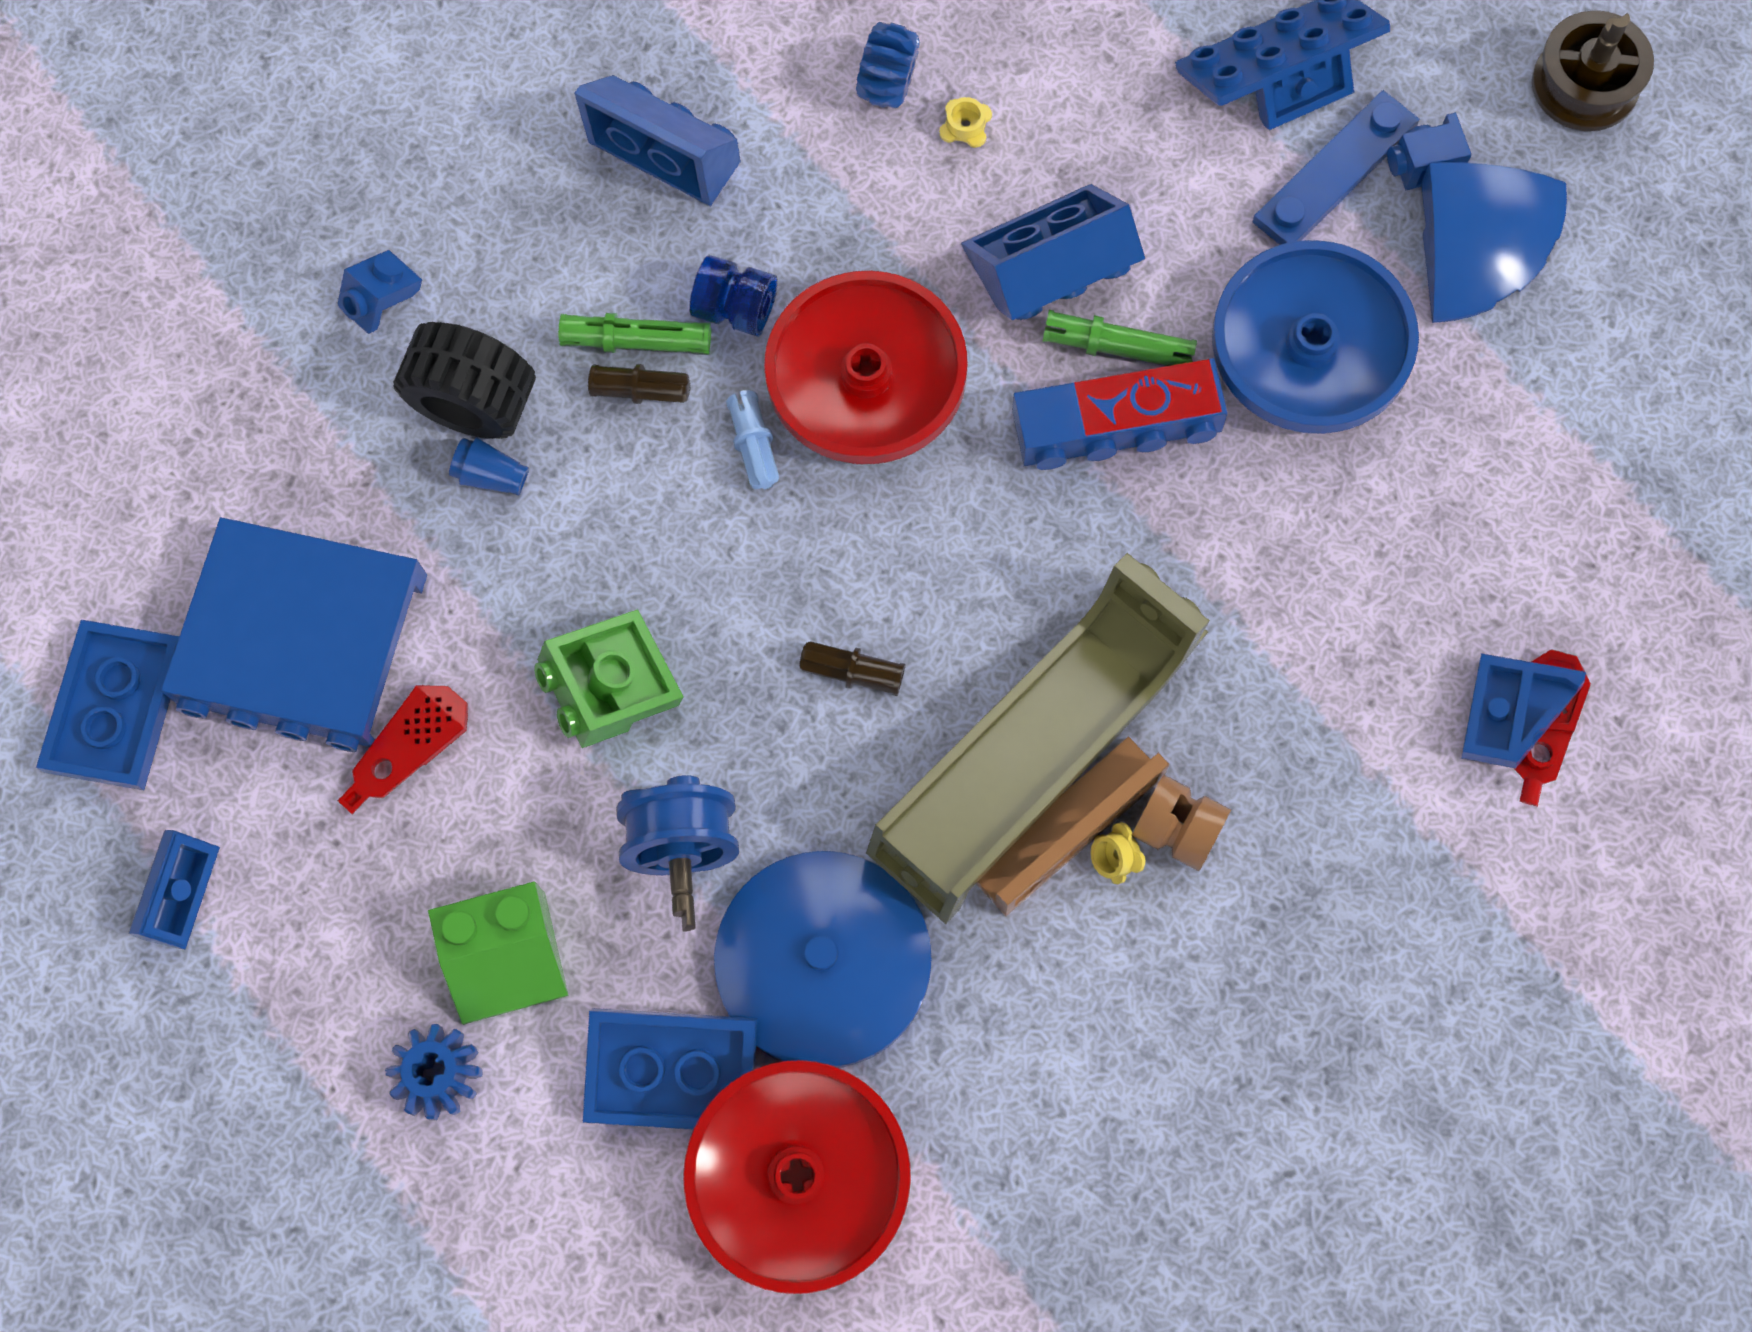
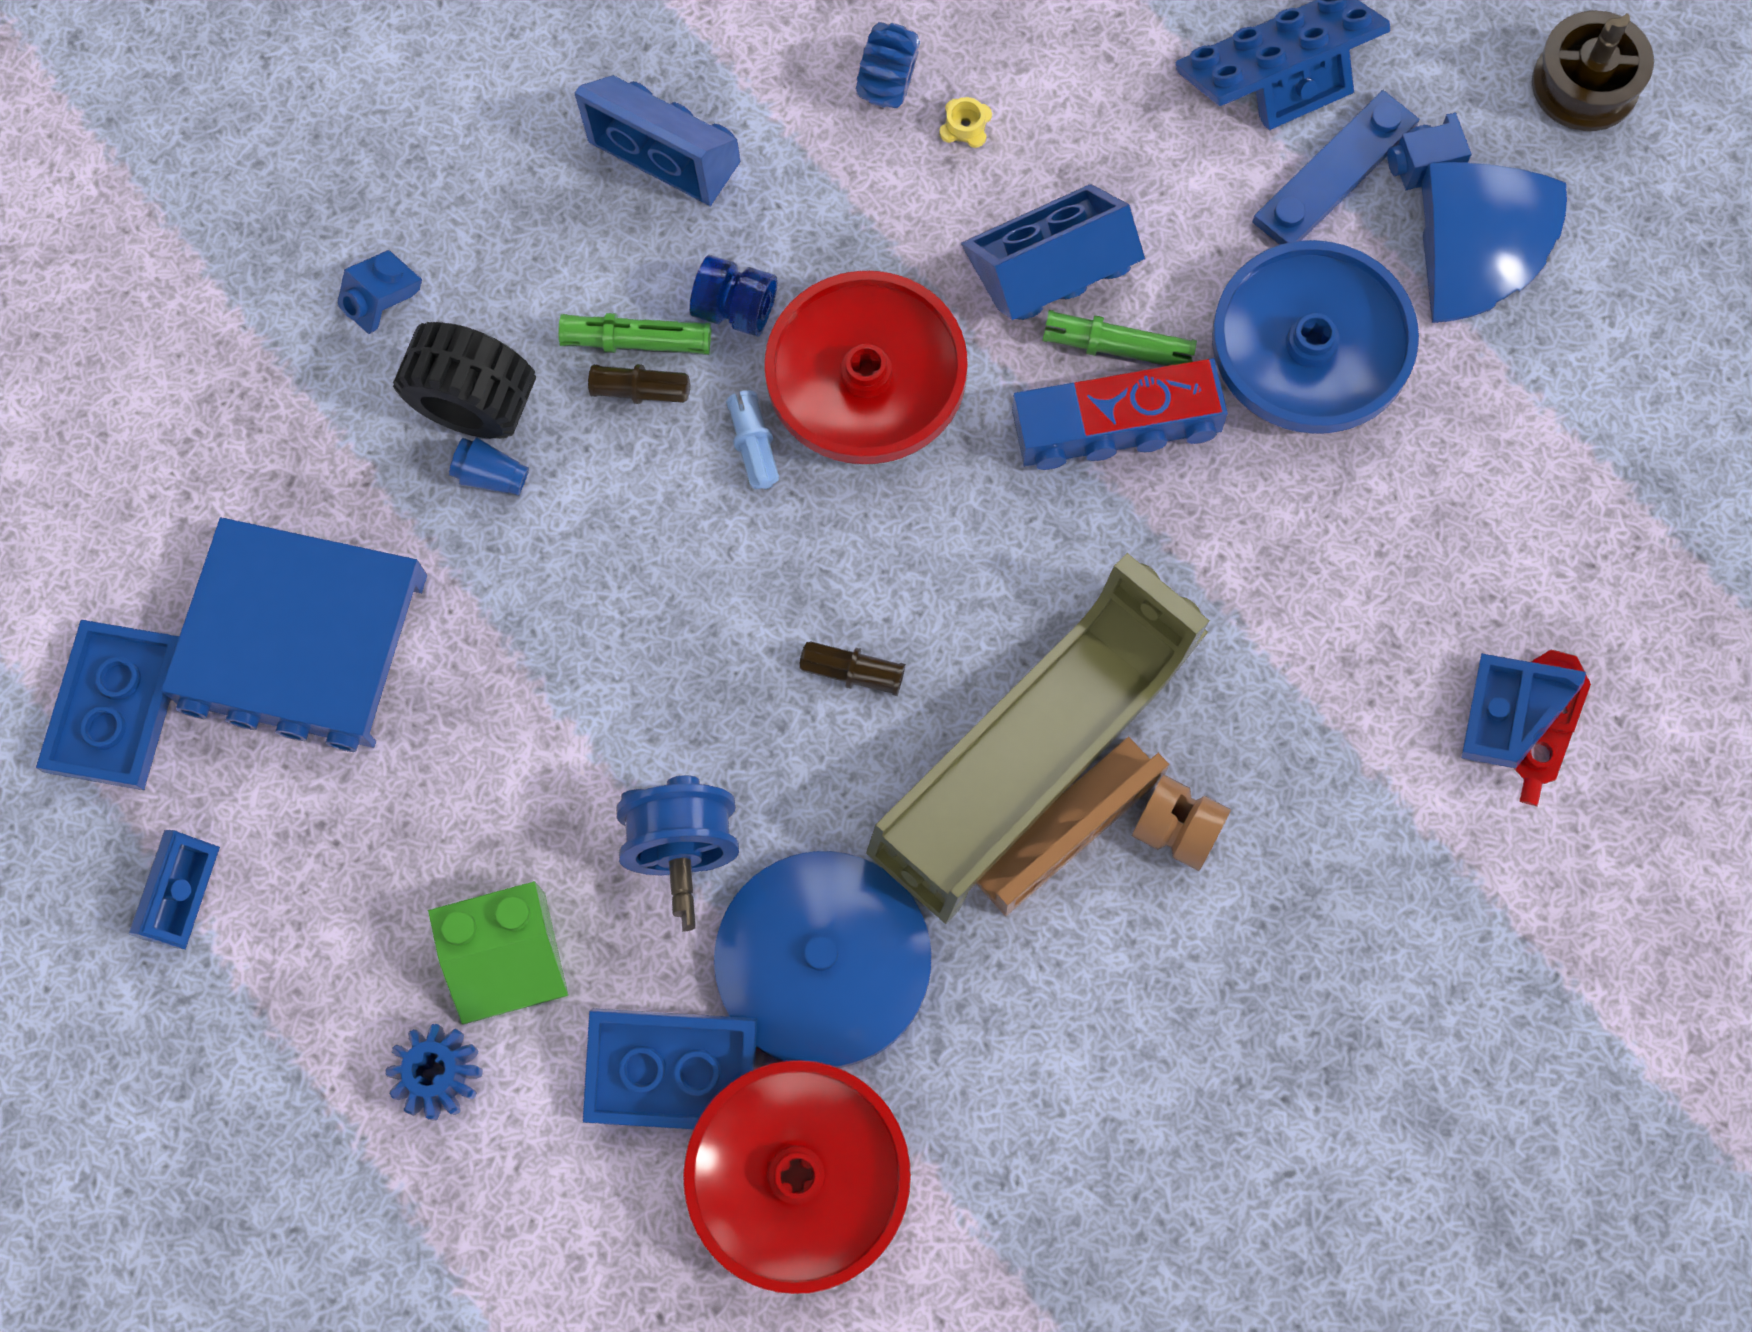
(401, 748): red piece -> none
(606, 678): bright green plate -> none
(1117, 854): light yellow plate -> none

